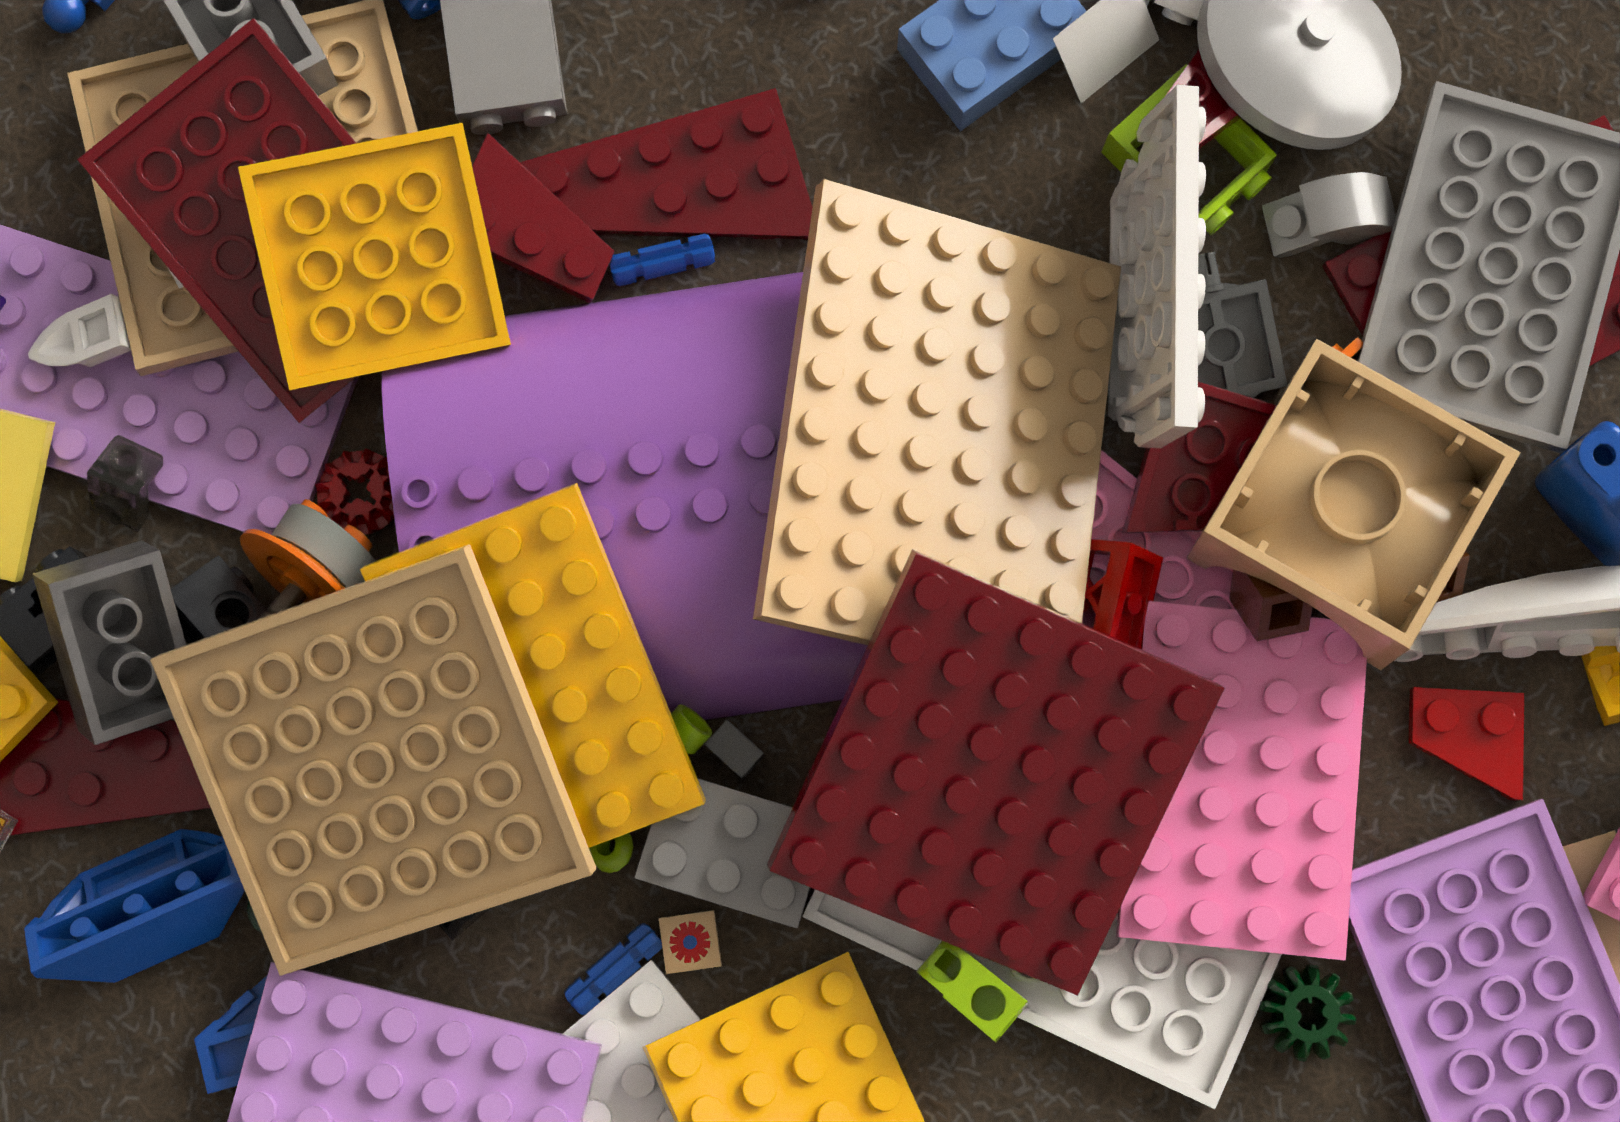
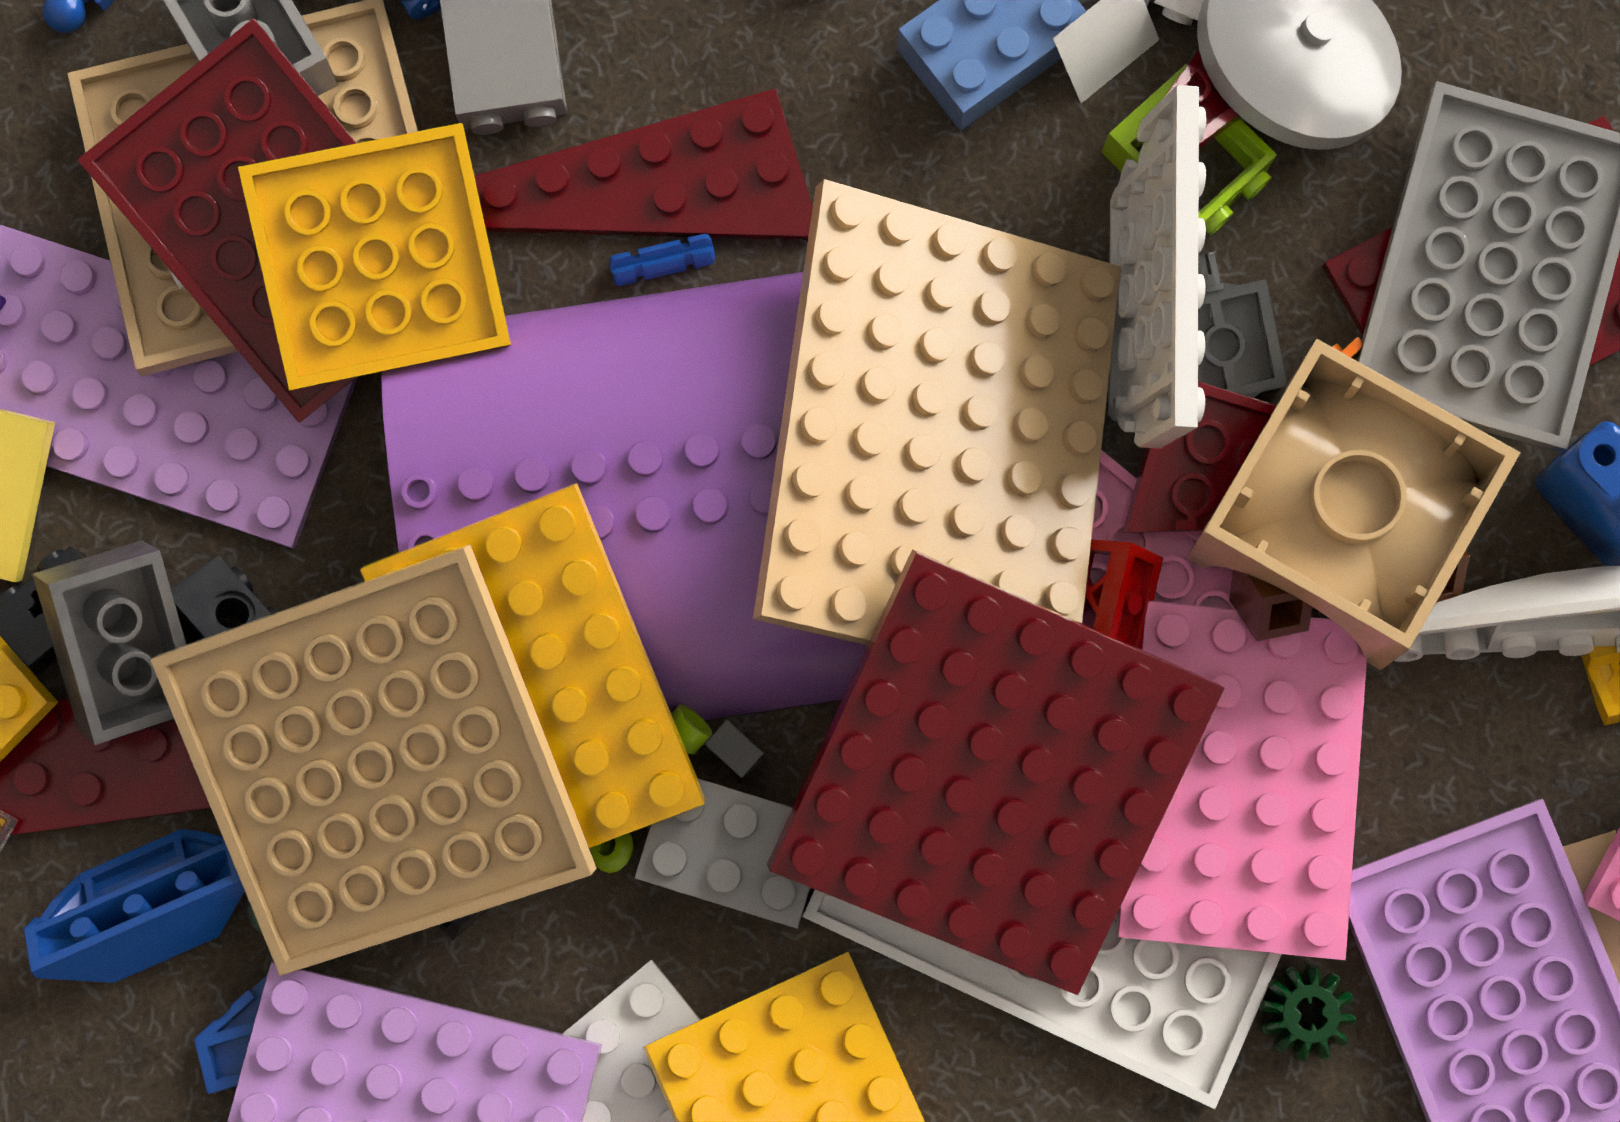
(84, 335): white plate -> none
(121, 481): clear smoke bracket -> none
(307, 556): piece -> none
(333, 494): red gear -> none
(534, 228): dark red wing -> none
(613, 968): blue axle -> none
(690, 942): tan tile -> none
(972, 989): lime leg -> none
(1330, 210): light grey brick -> none
(1472, 733): red wing -> none

